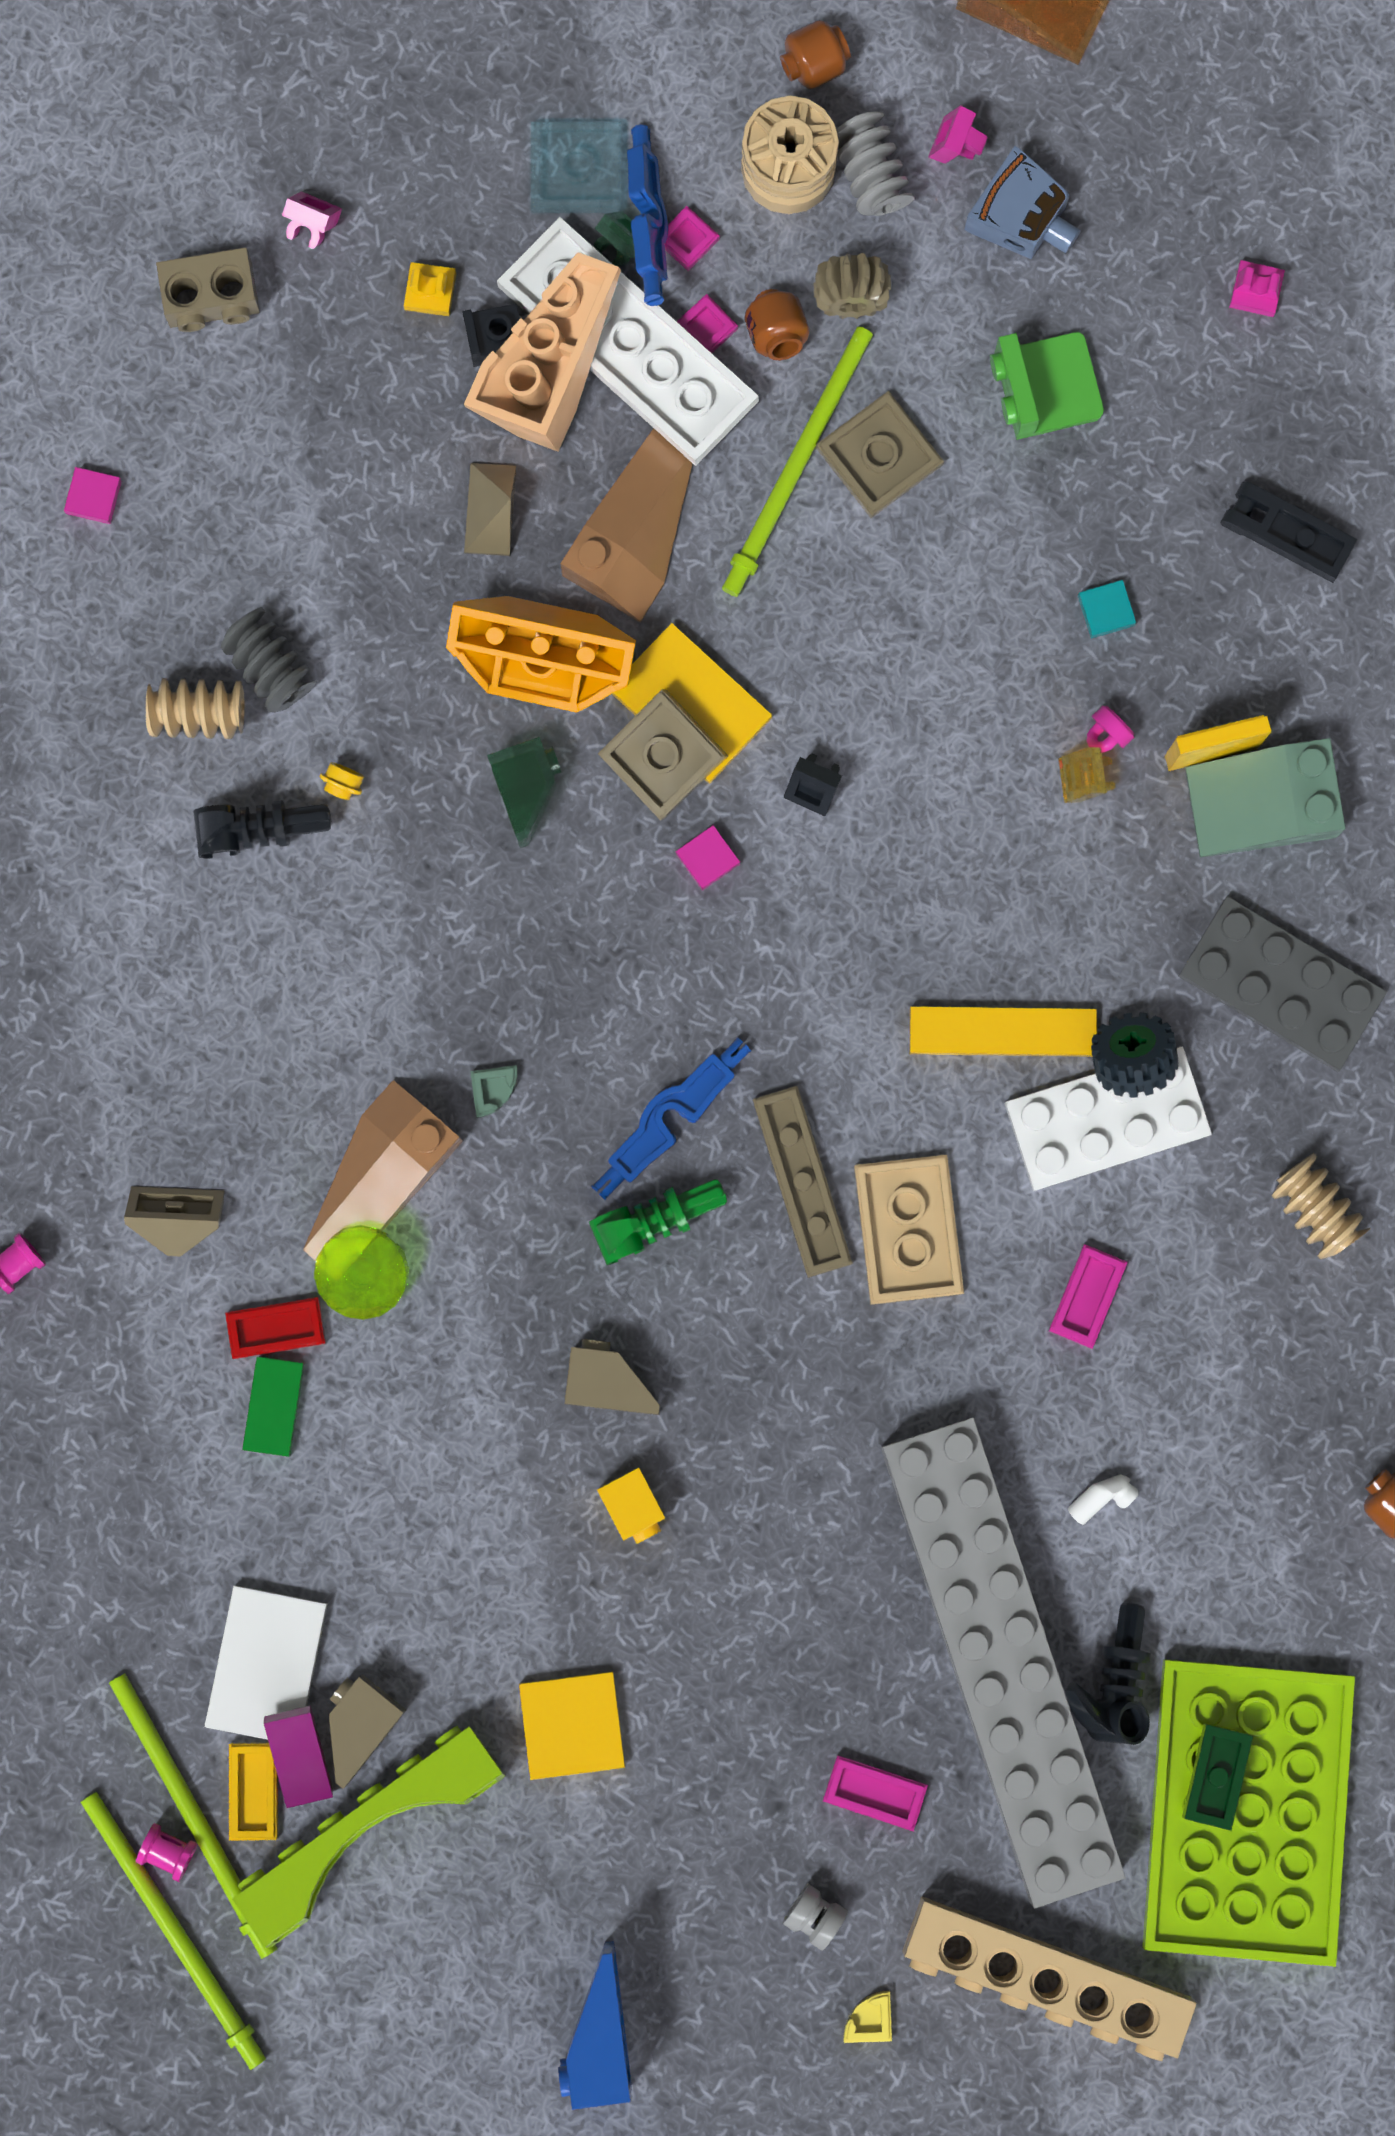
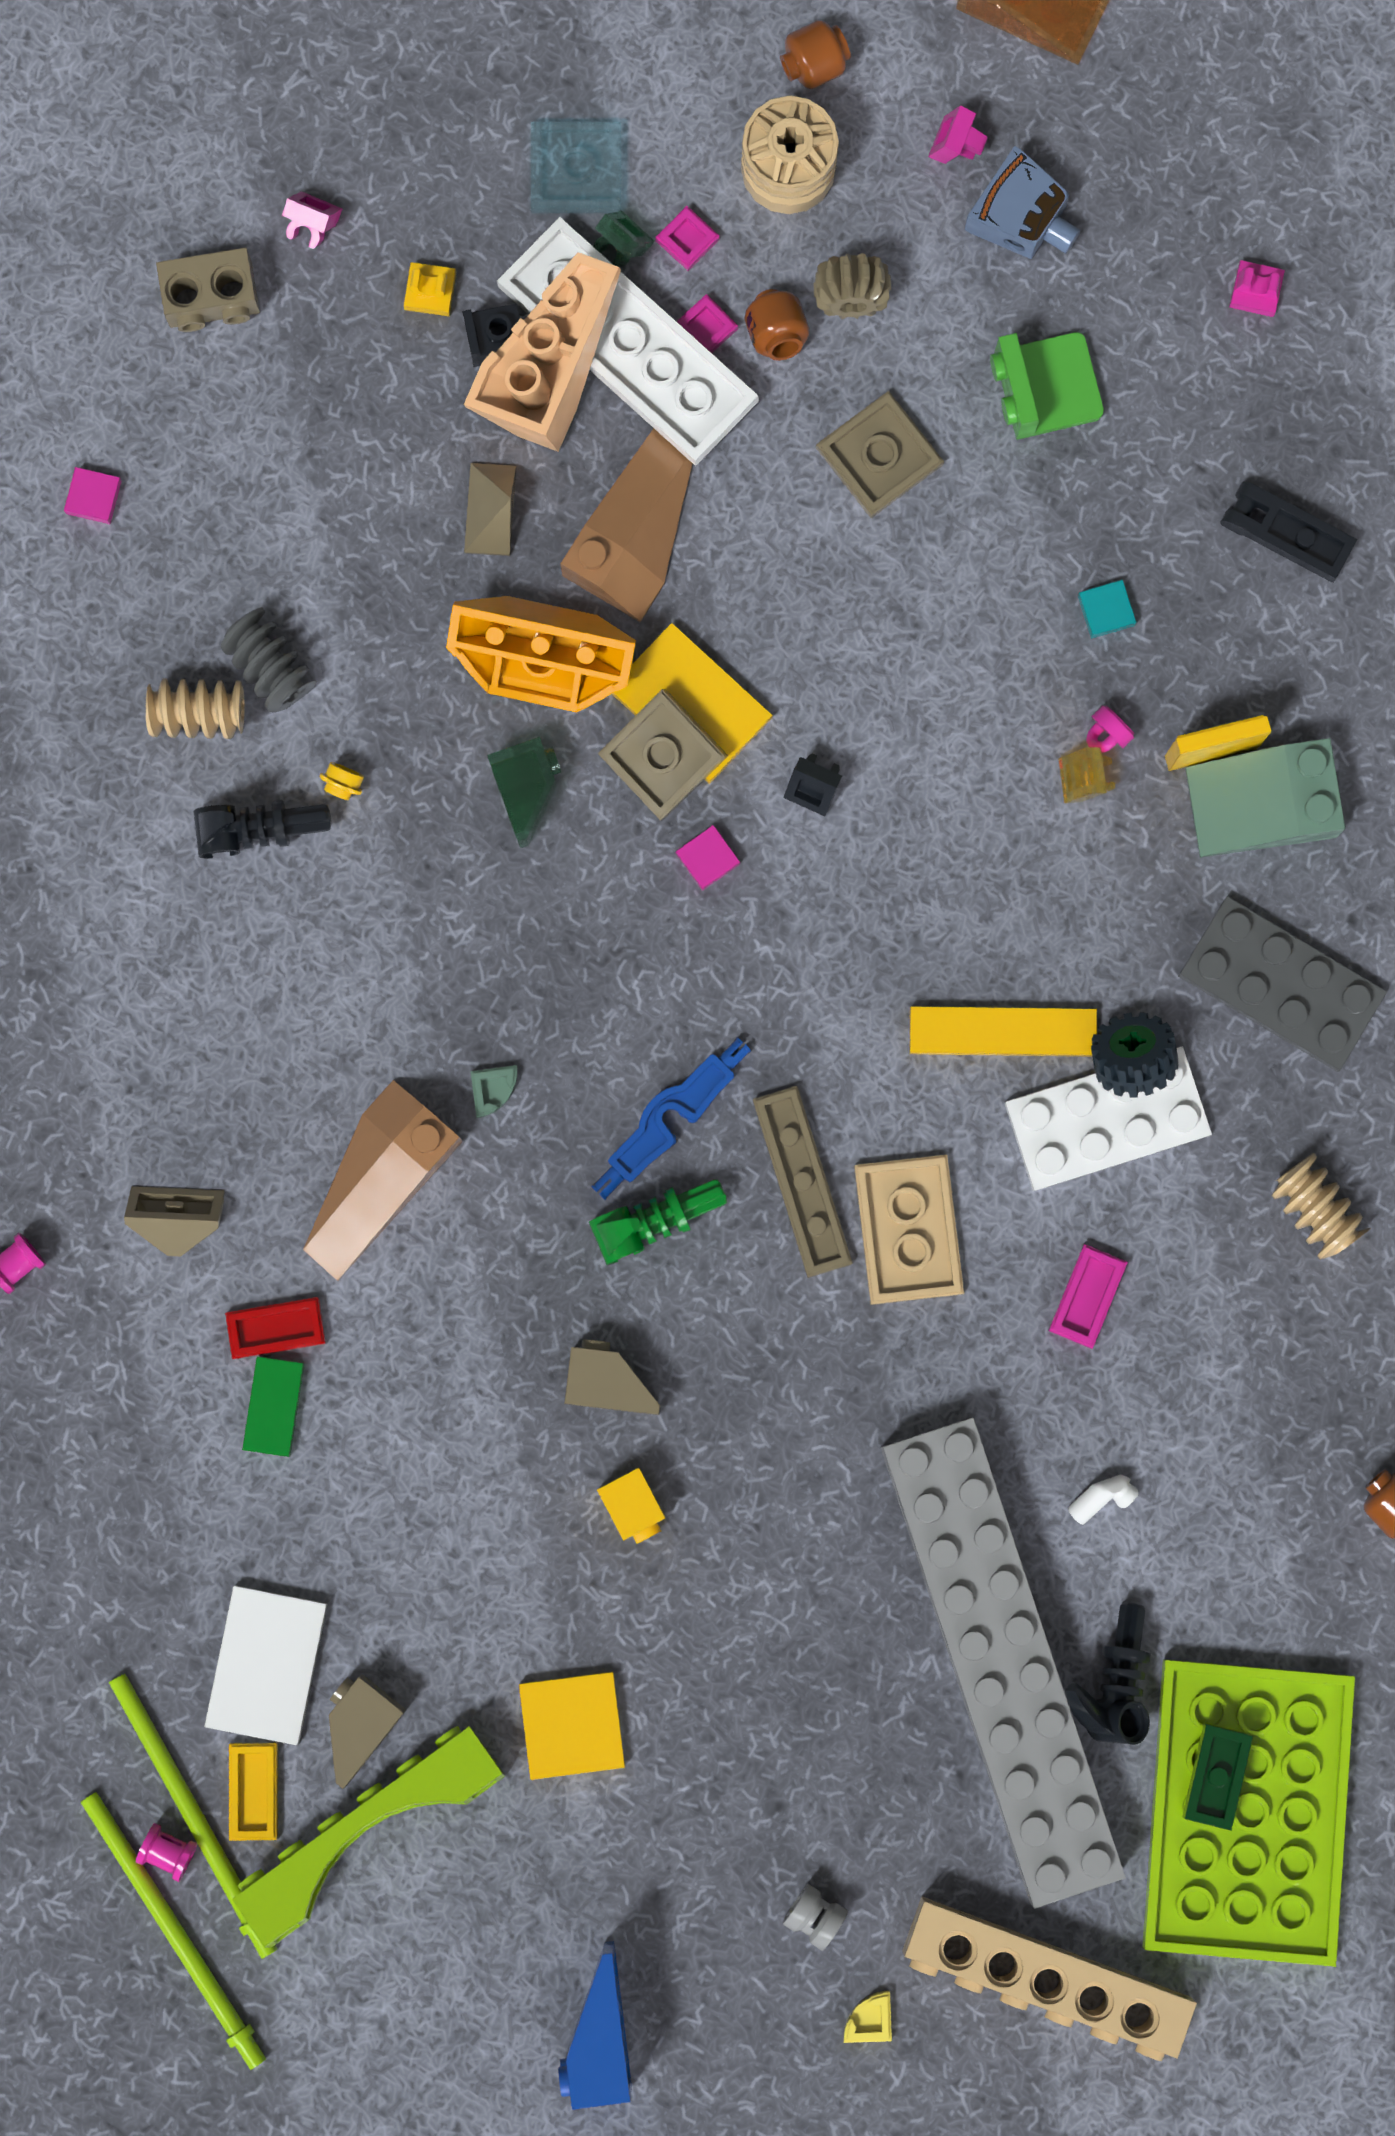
(298, 1756): magenta tile -> none
(361, 1272): clear neon green tile -> none
(651, 226): blue piece -> none
(745, 562): lime bar -> none
(869, 167): light grey piece -> none
(875, 1793): dark pink tile -> none

